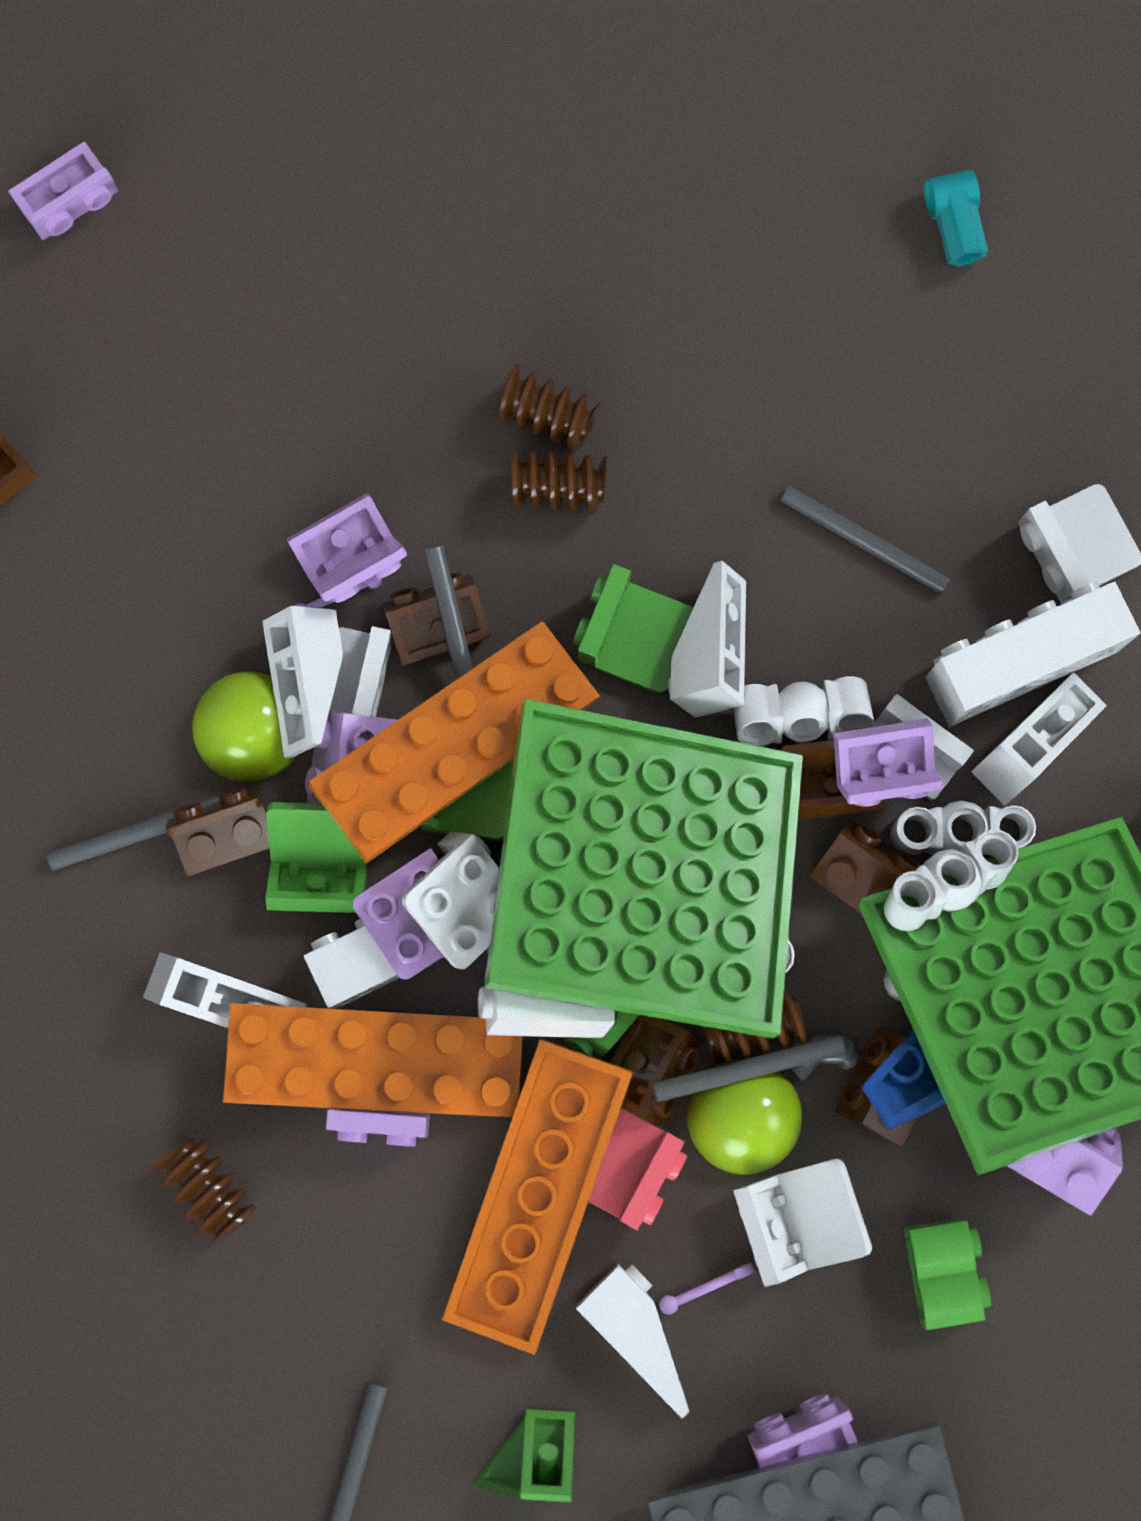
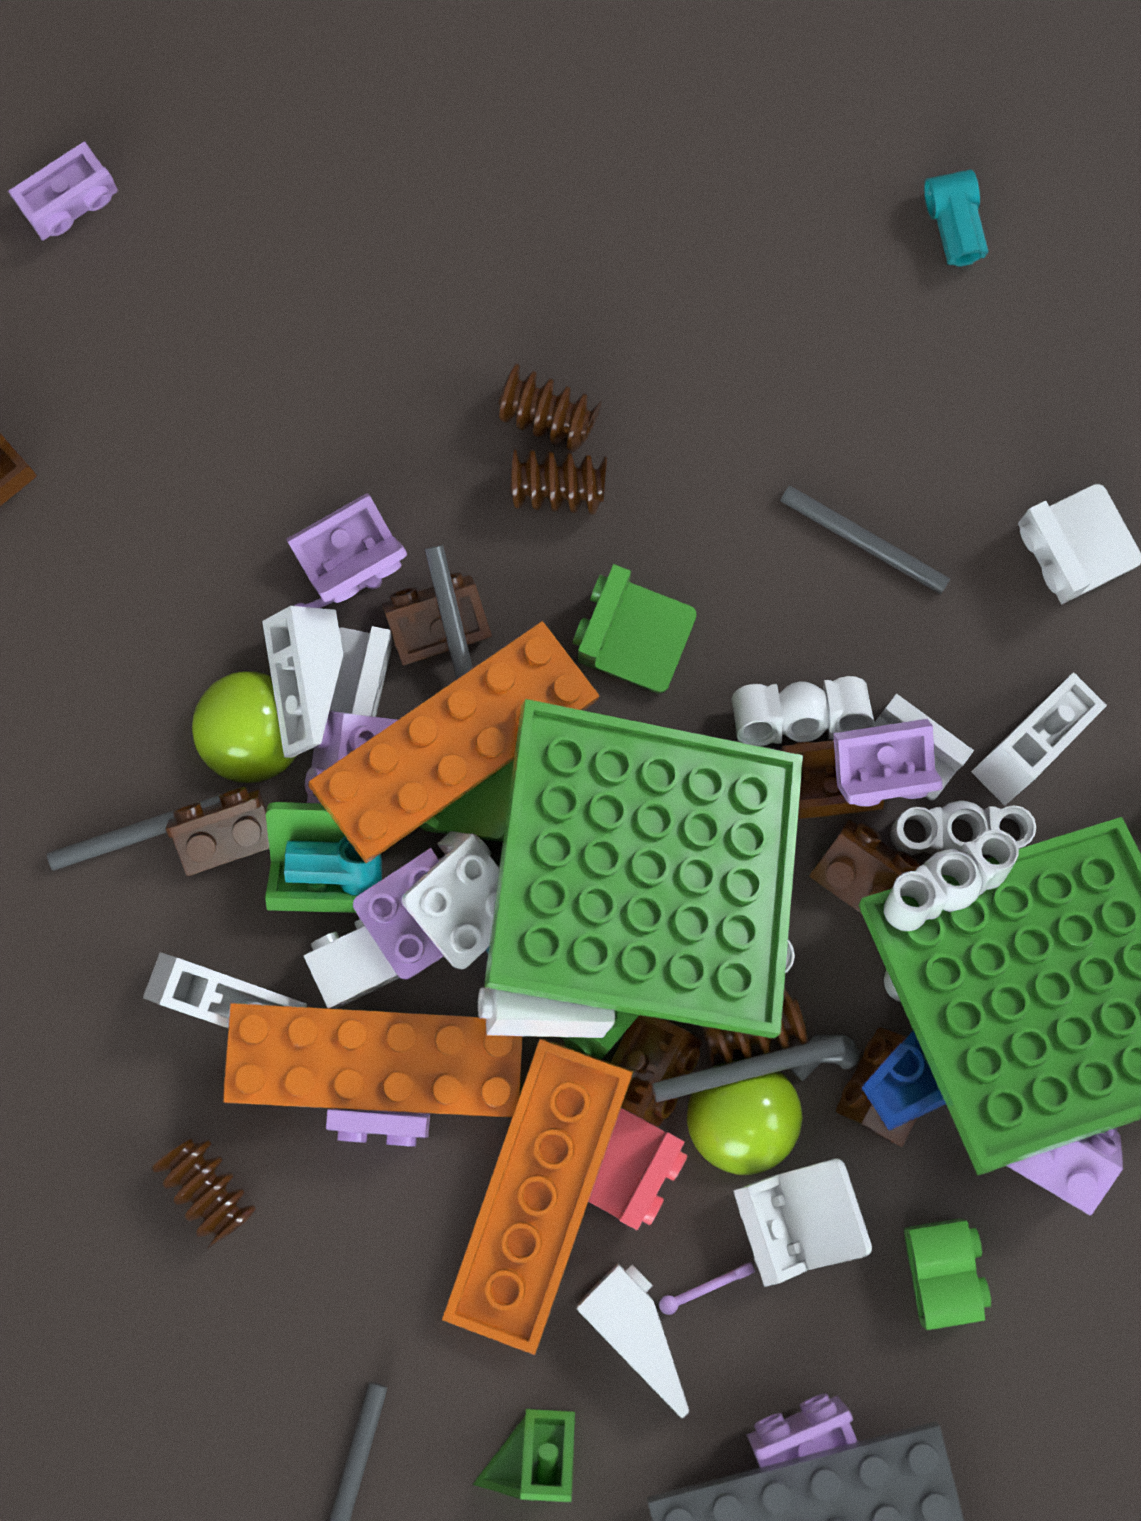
(331, 865): none -> teal piece
(711, 650): white slope -> none
(1031, 653): white brick -> none

